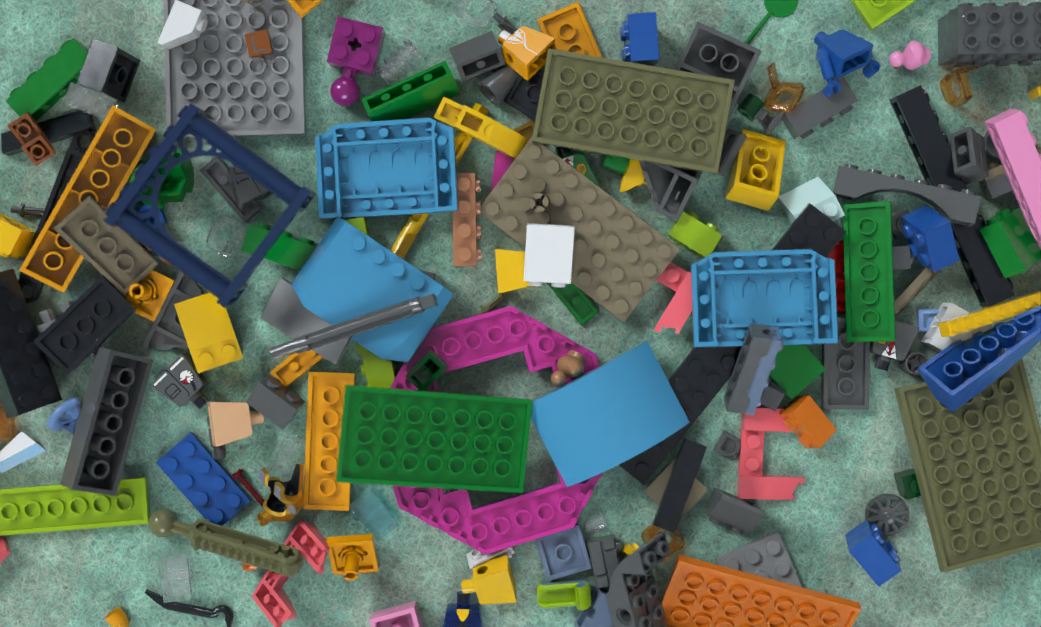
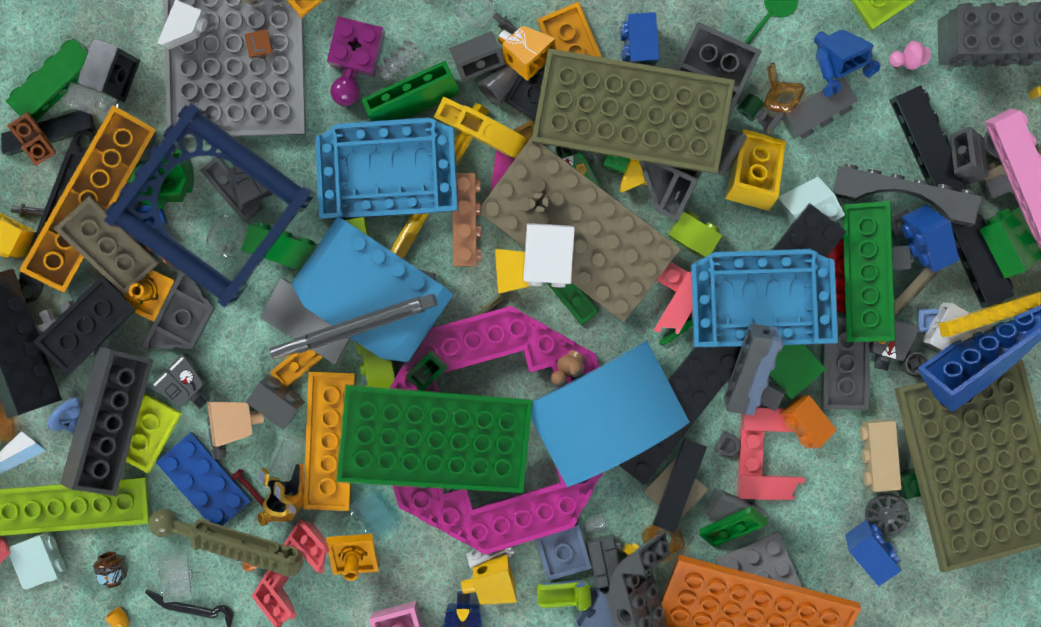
(37, 560): none -> light aqua bracket
(110, 569): none -> head
(151, 432): none -> neon yellow tile
(208, 332): yellow slope -> none
(667, 338): none -> green piece
(733, 526): none -> green tile
(880, 455): none -> tan brick
(961, 79): clear orange piece -> none

